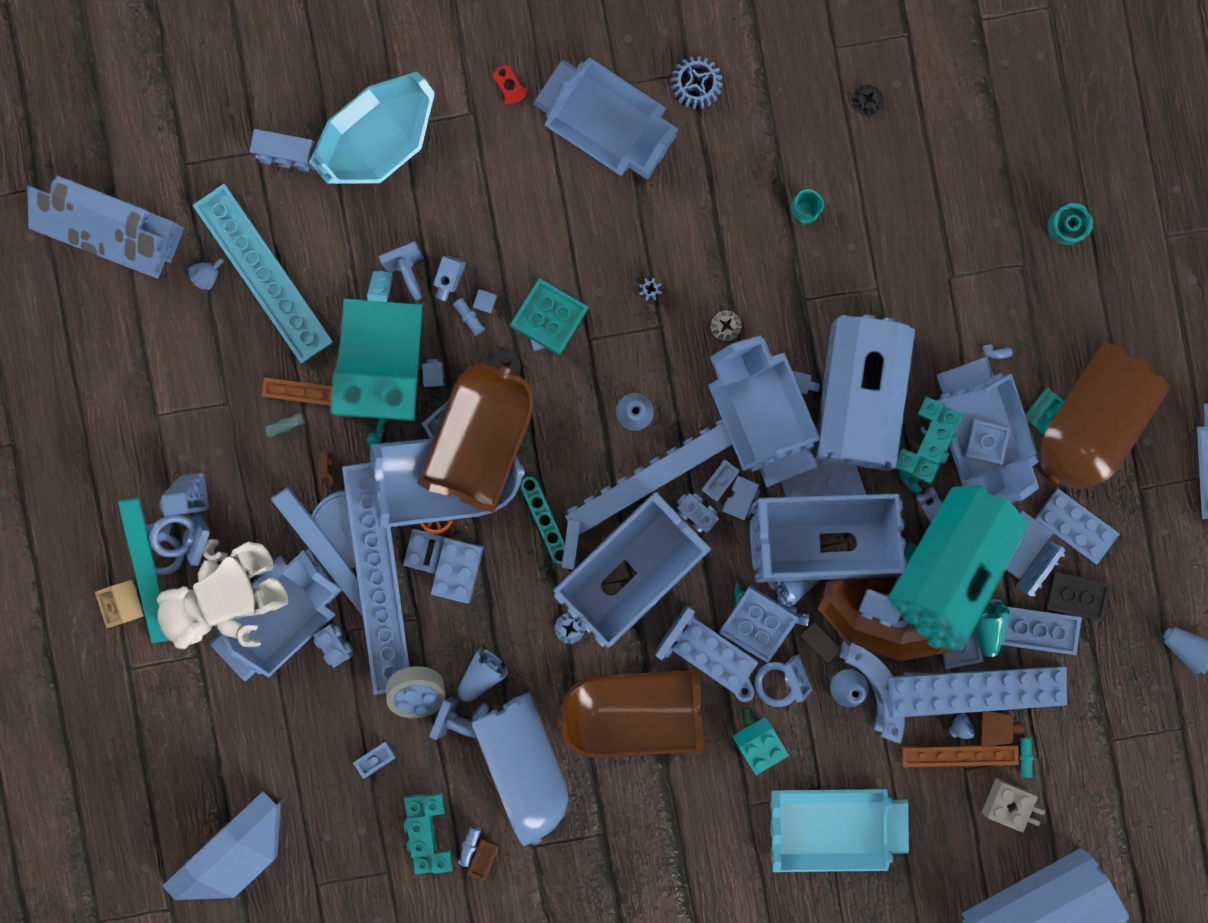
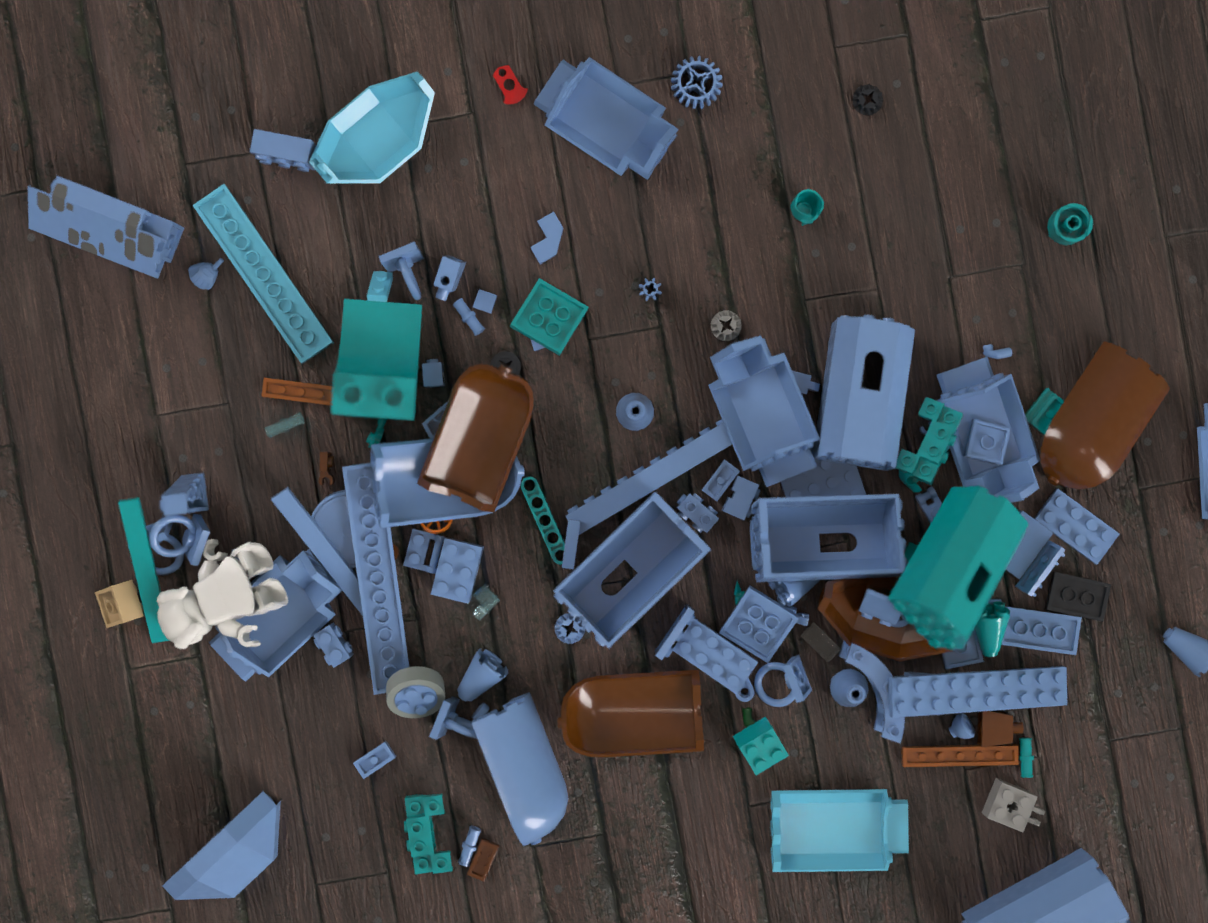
(487, 600): none -> clear light blue piece
(549, 246): none -> medium blue tile

